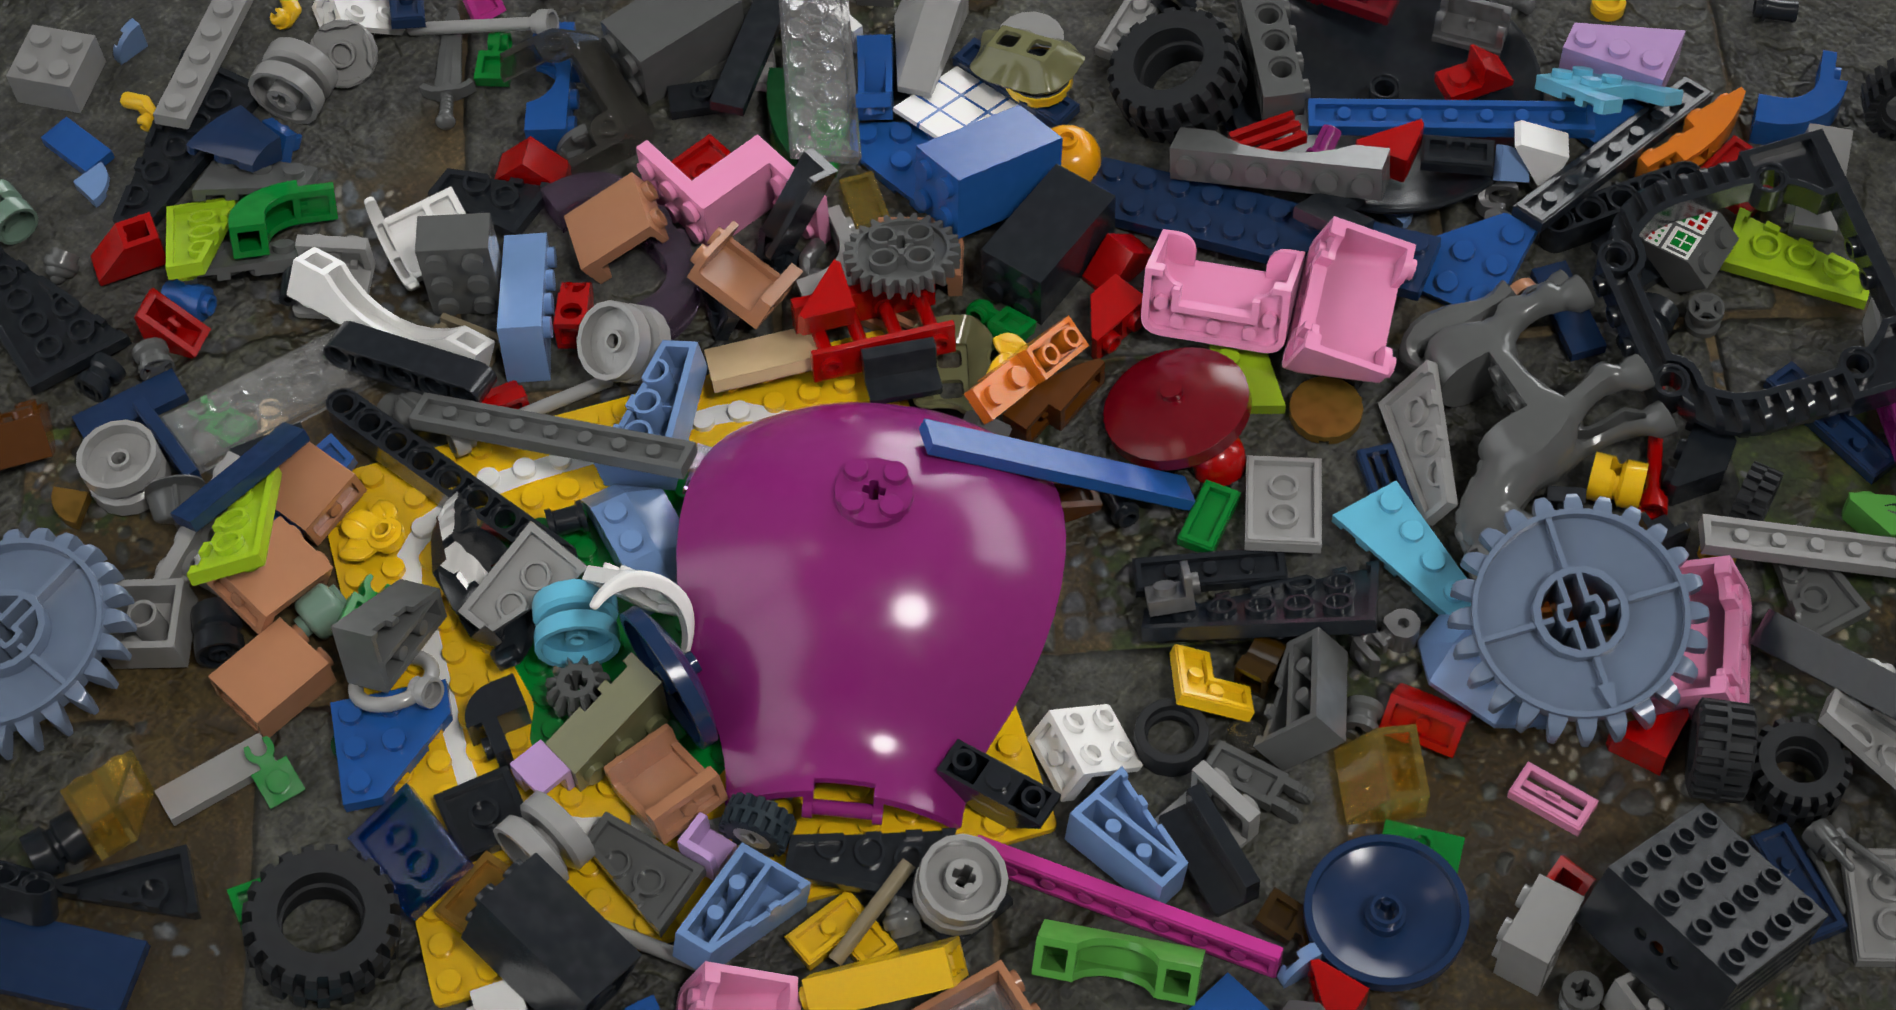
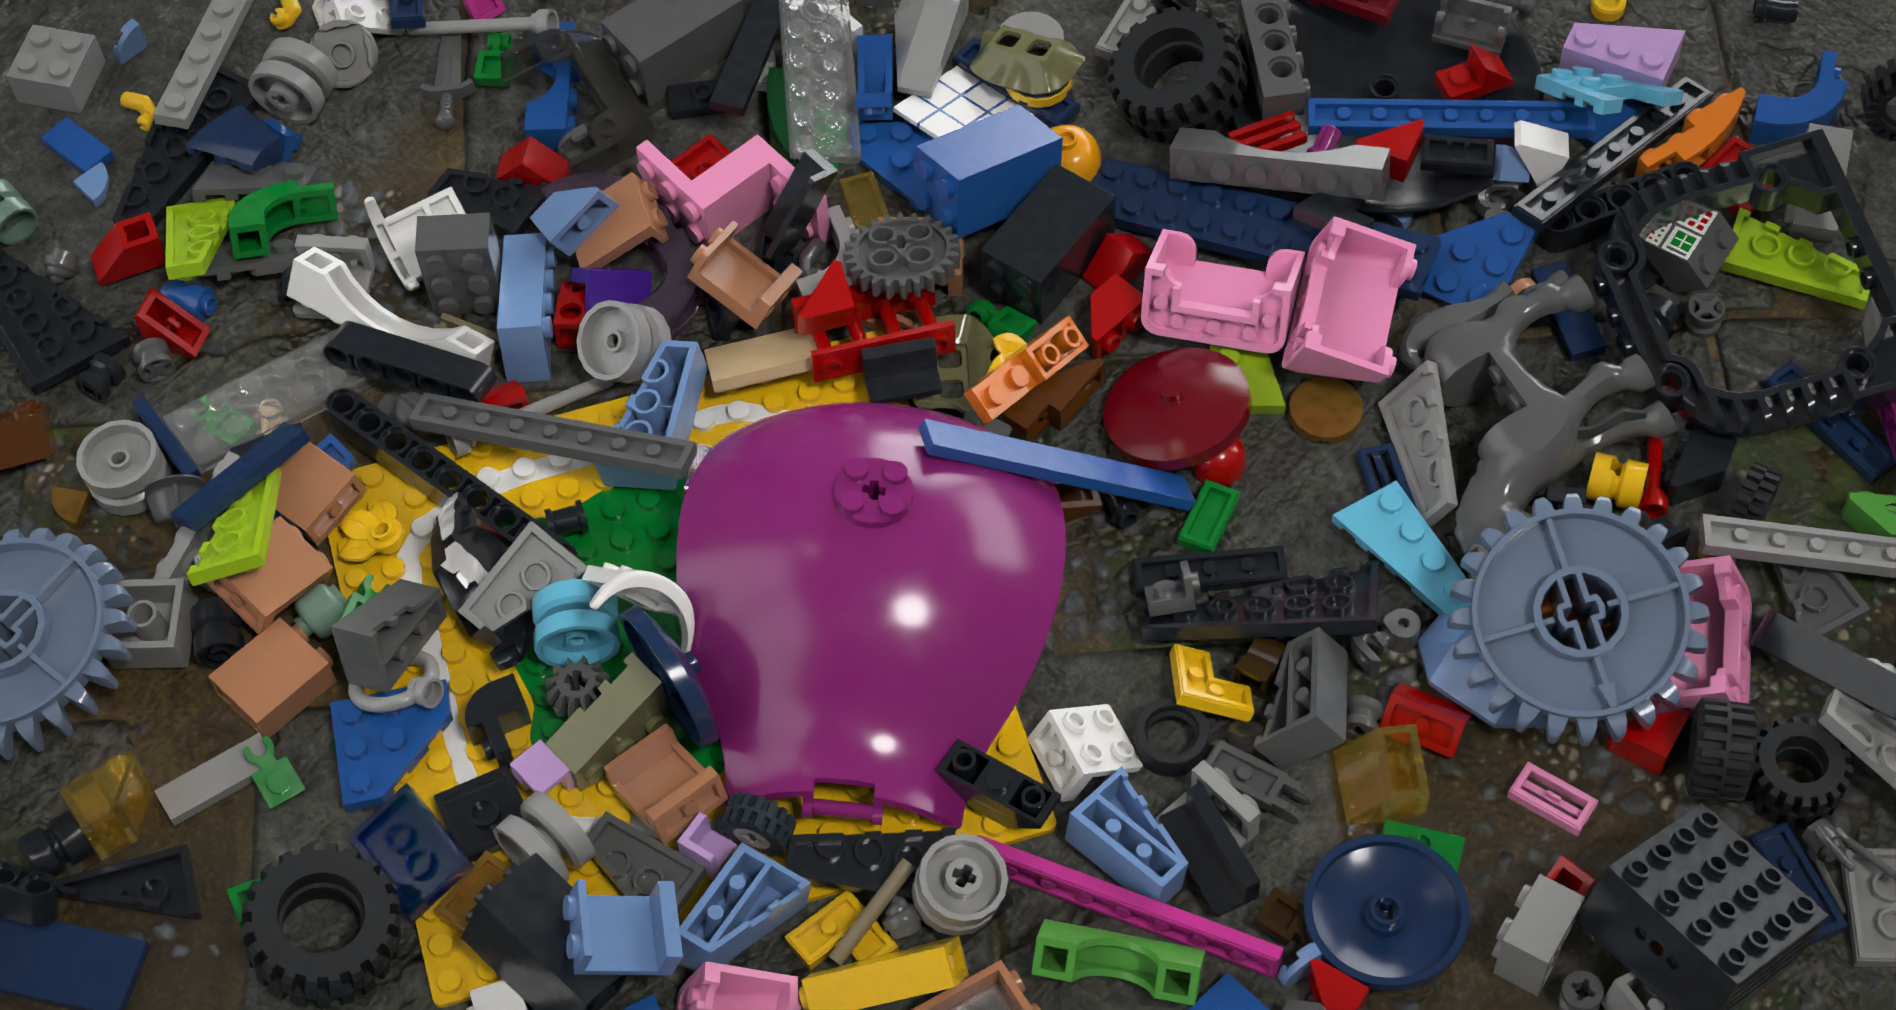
(161, 392): dark blue tile -> none
(573, 216): none -> medium blue slope
(614, 284): none -> dark purple panel
(623, 932): none -> medium blue panel
(636, 528): medium blue wedge -> none
(1283, 504): light grey tile -> none

